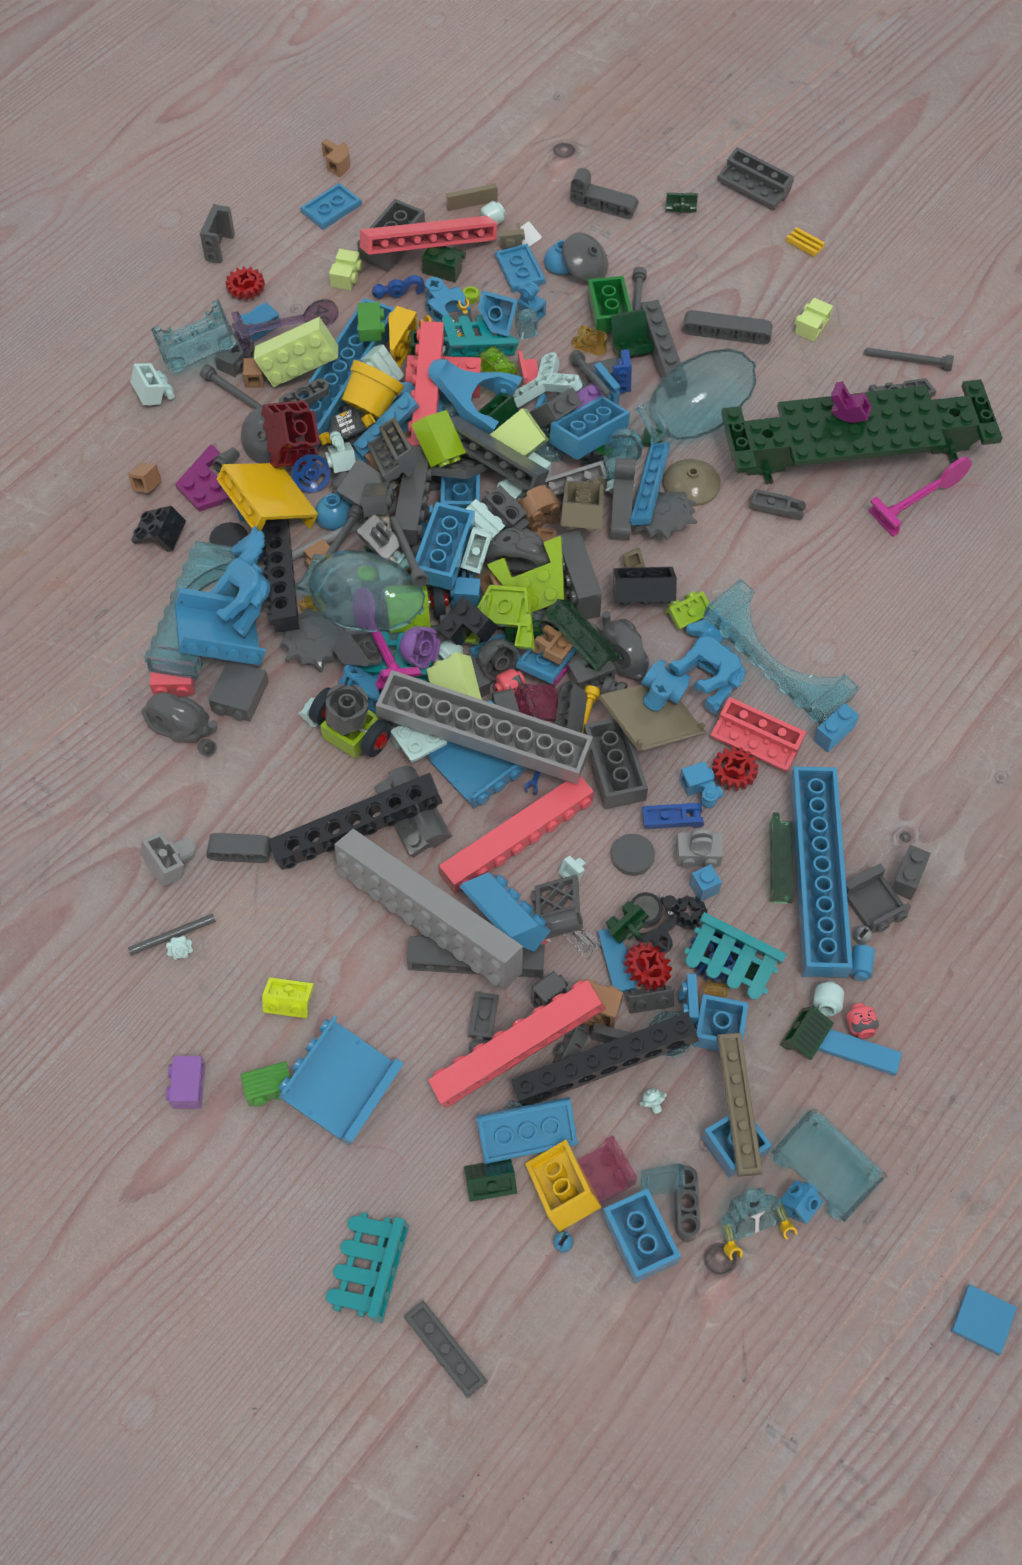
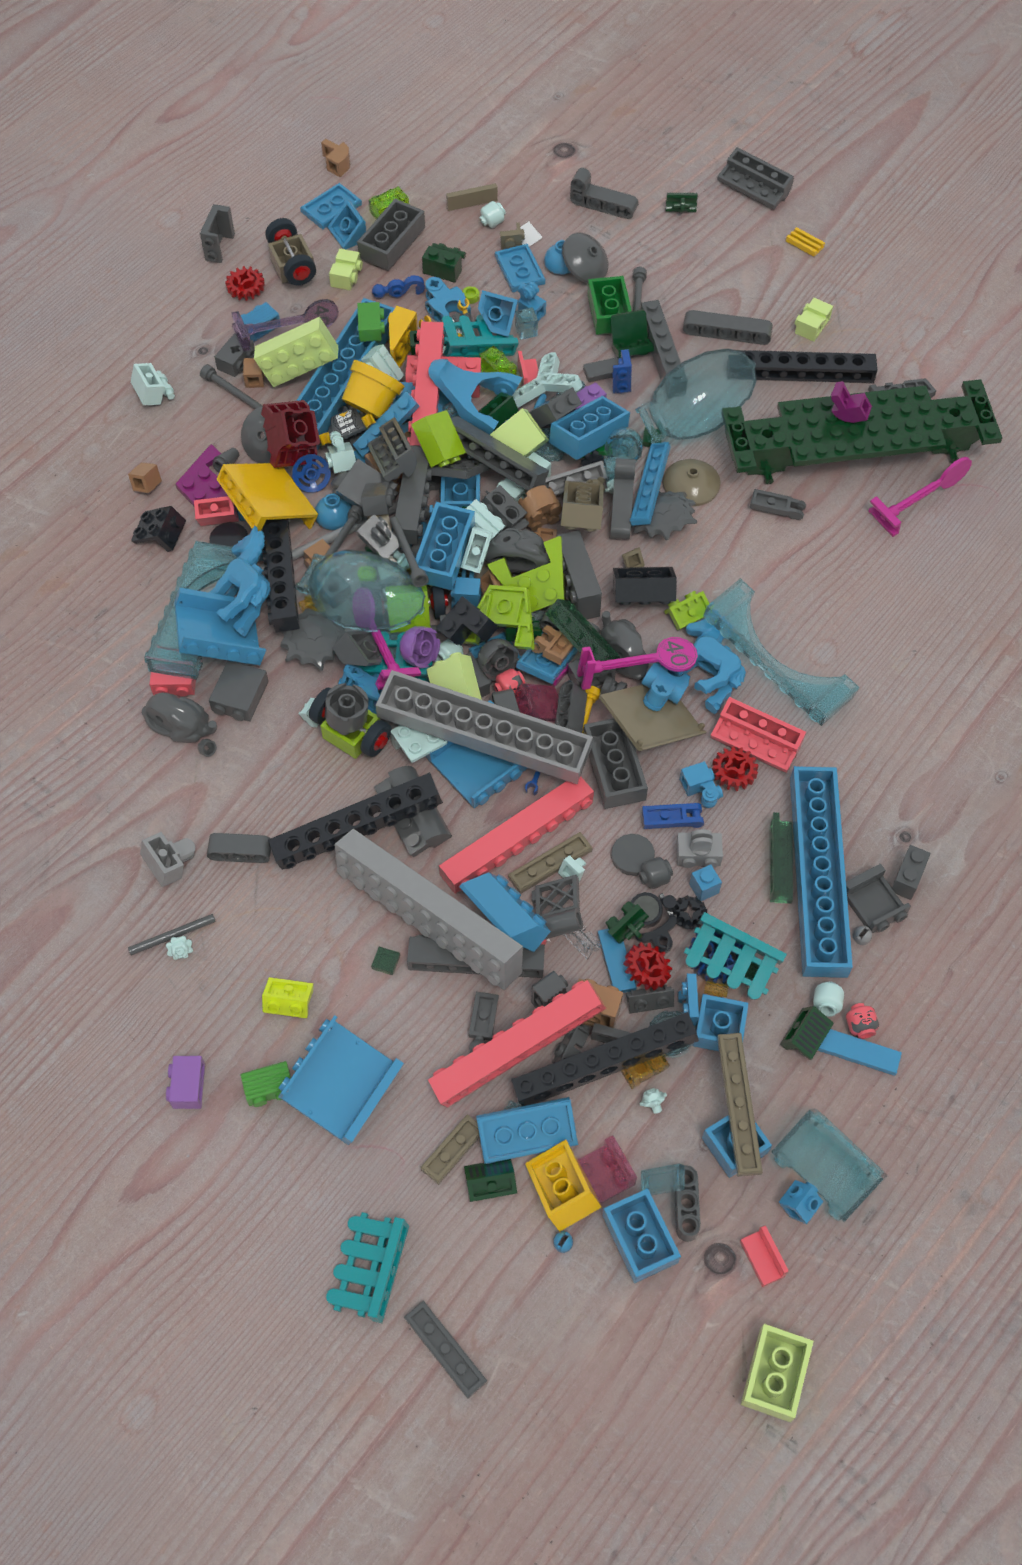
(195, 340): clear light blue windscreen -> none
(215, 511): none -> coral brick
(289, 253): none -> brick
(319, 388): dark grey beam -> none
(347, 226): none -> dark azure slope
(379, 203): none -> clear neon green brick
(385, 960): none -> clear green tile
(427, 234): coral brick -> none
(451, 1150): none -> dark tan tile
(549, 862): none -> dark tan tile
(577, 358): dark grey piece -> none
(592, 340): clear yellow piece -> none
(609, 381): dark azure plate -> none
(645, 1071): none -> clear yellow leg
(655, 872): none -> dark grey head
(672, 653): none -> dark pink piece
(752, 1214): clear light blue torso -> none
(764, 1256): none -> coral panel
(777, 1373): none -> yellowish green brick
(814, 366): none -> black brick
(835, 727): dark azure brick -> none
(862, 962): dark azure brick -> none
(945, 362): dark grey piece -> none
(984, 1319): dark azure tile -> none

